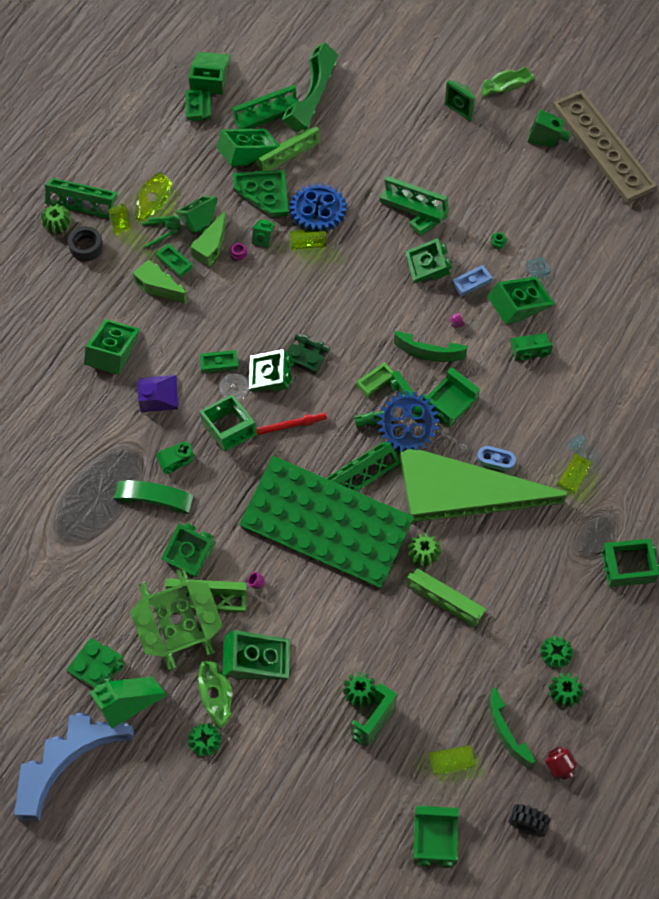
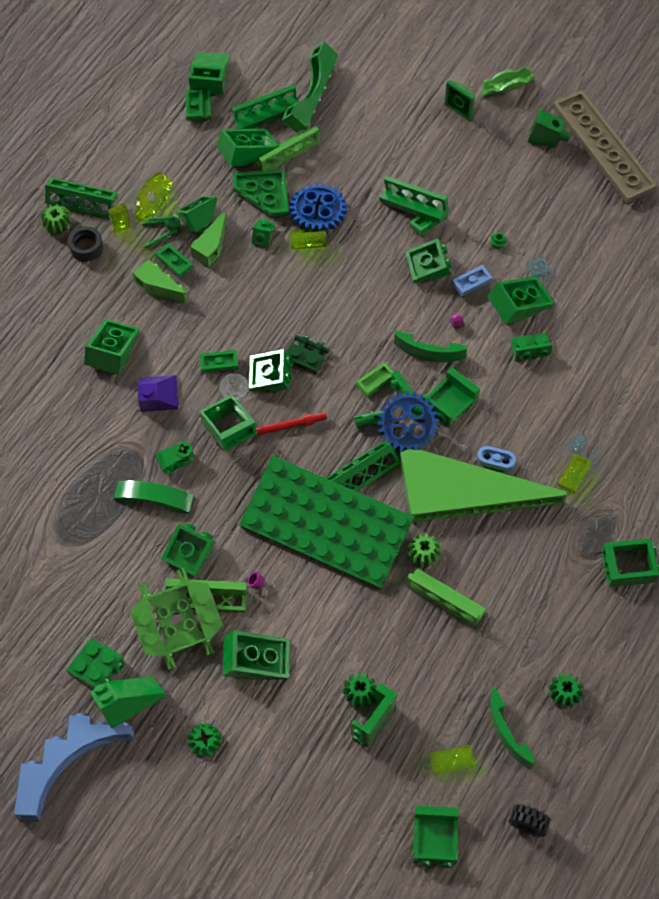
(217, 708): bright green piece -> none
(238, 251): magenta plate -> none
(555, 660): green gear -> none
(561, 763): dark red head -> none

